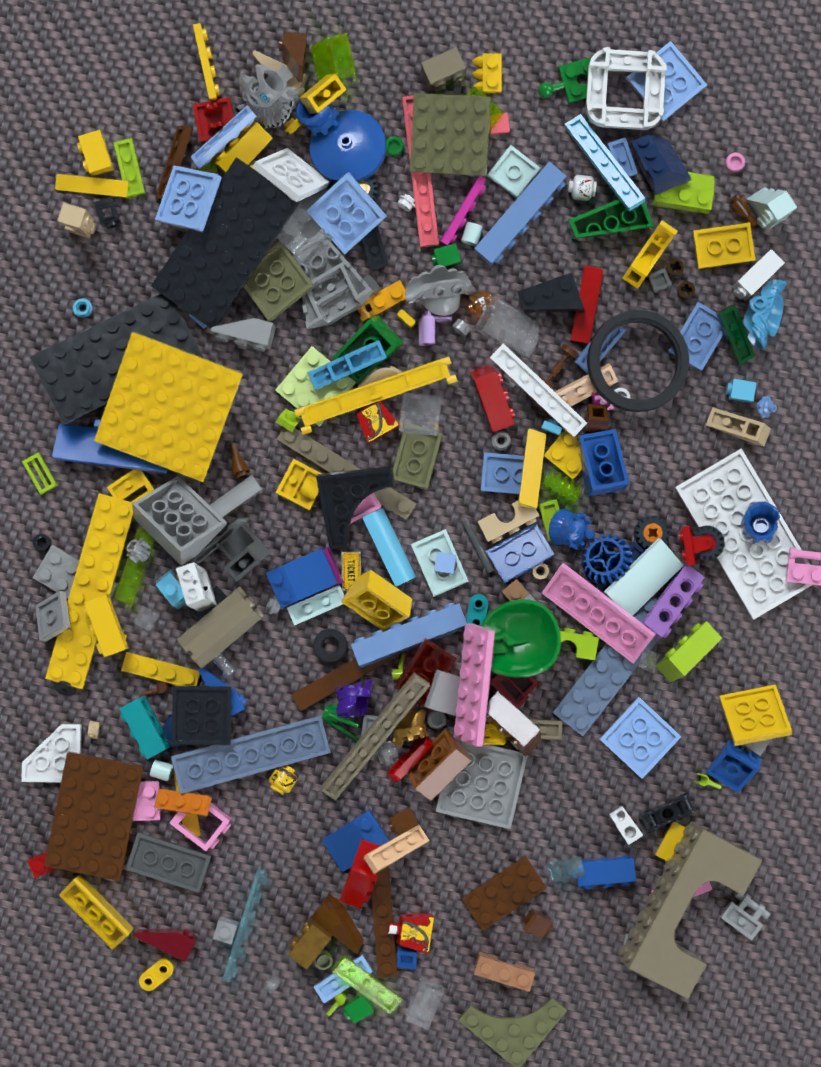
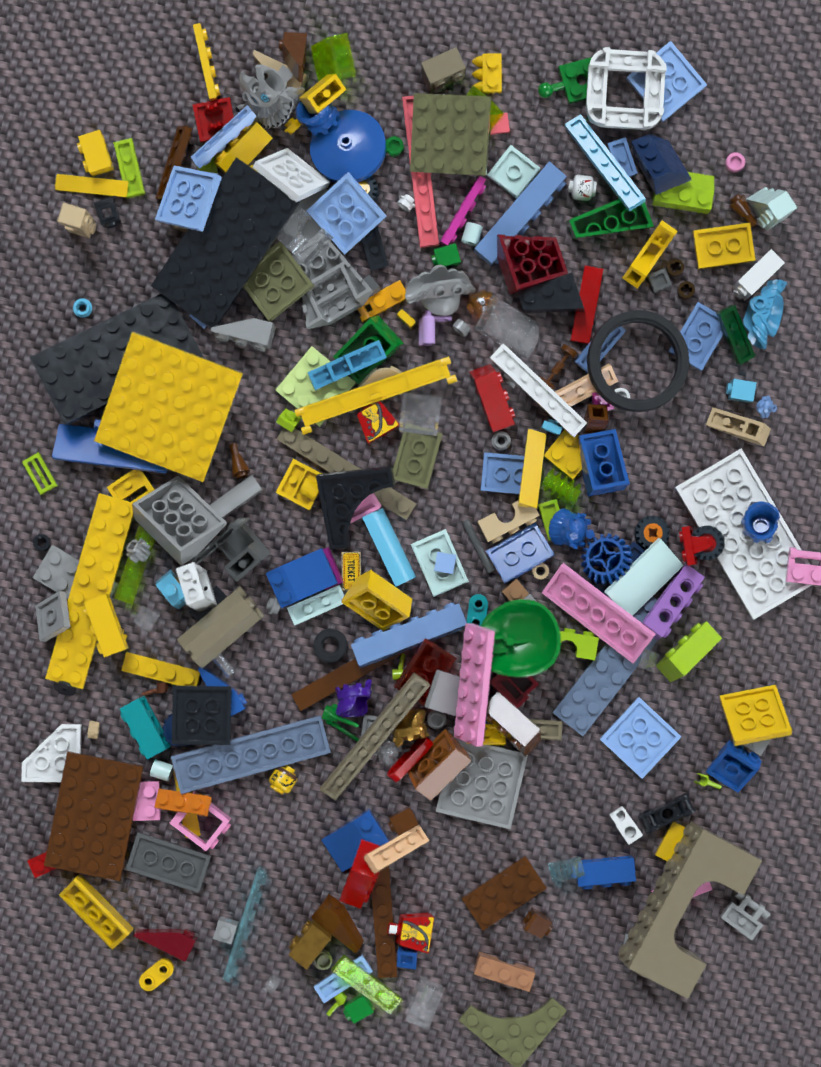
(529, 260): none -> dark red wedge

